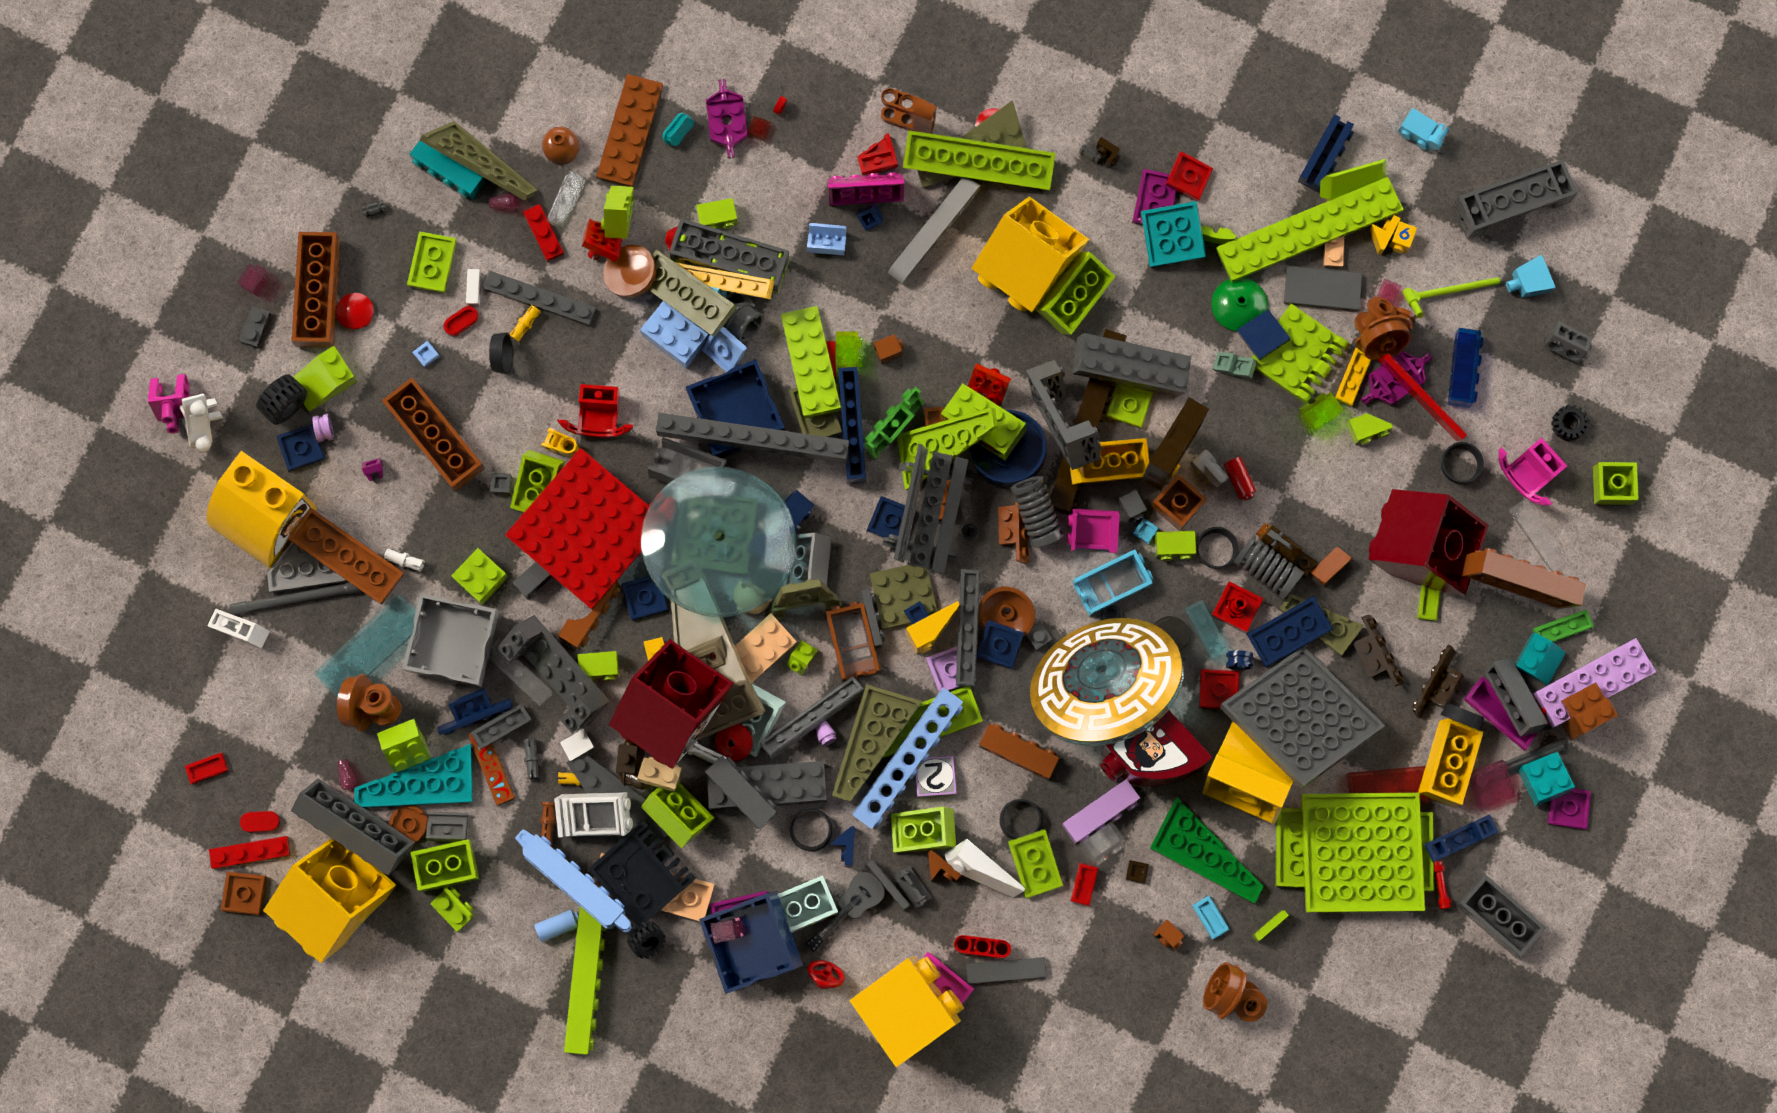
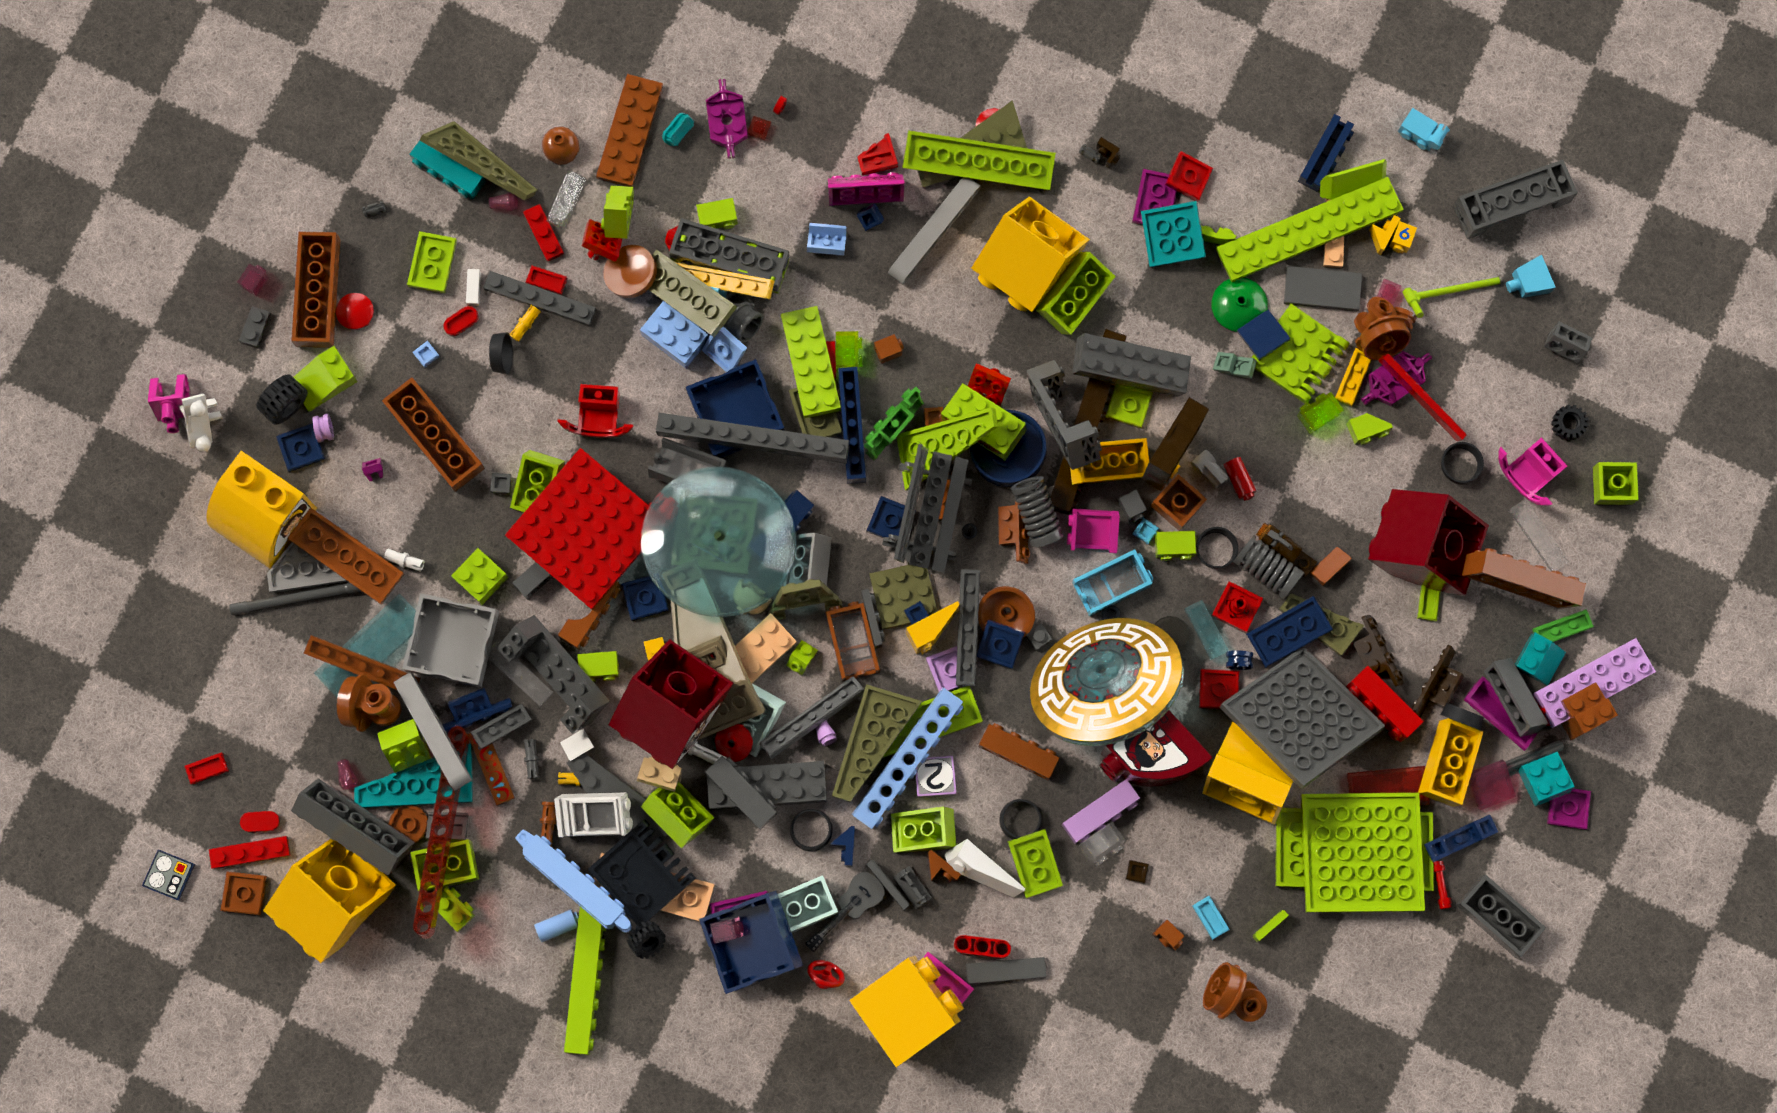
(173, 870): none -> tile
(238, 628): white slope -> none
(353, 662): none -> dark orange plate
(432, 731): none -> light grey beam
(436, 841): none -> clear red beam
(546, 280): none -> red tile
(557, 442): yellow piece -> none
(629, 763): dark brown torso -> none
(921, 112): dark orange connector -> none
(1084, 884): red plate -> none
(1198, 849): green wing -> none
(1384, 704): none -> red brick
(1464, 367): clear blue brick -> none

